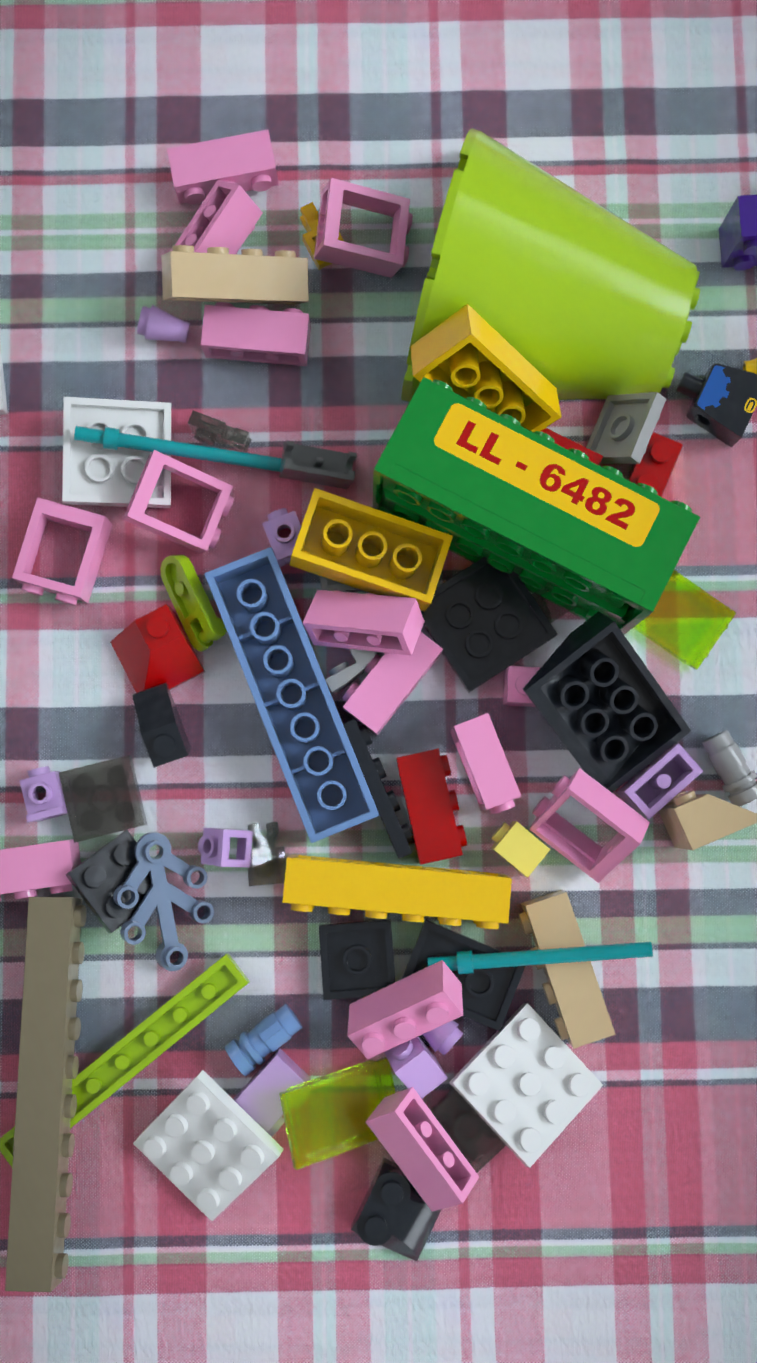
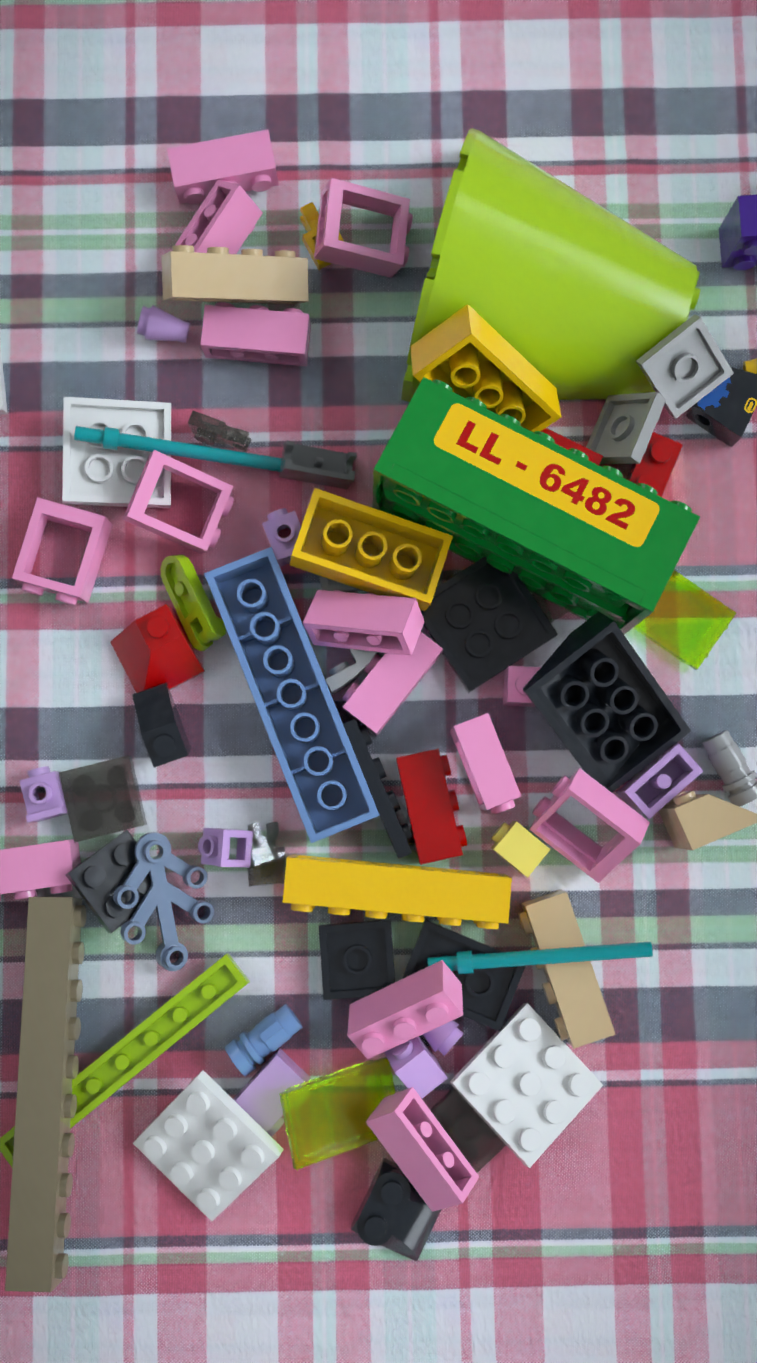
(685, 366): none -> light grey plate

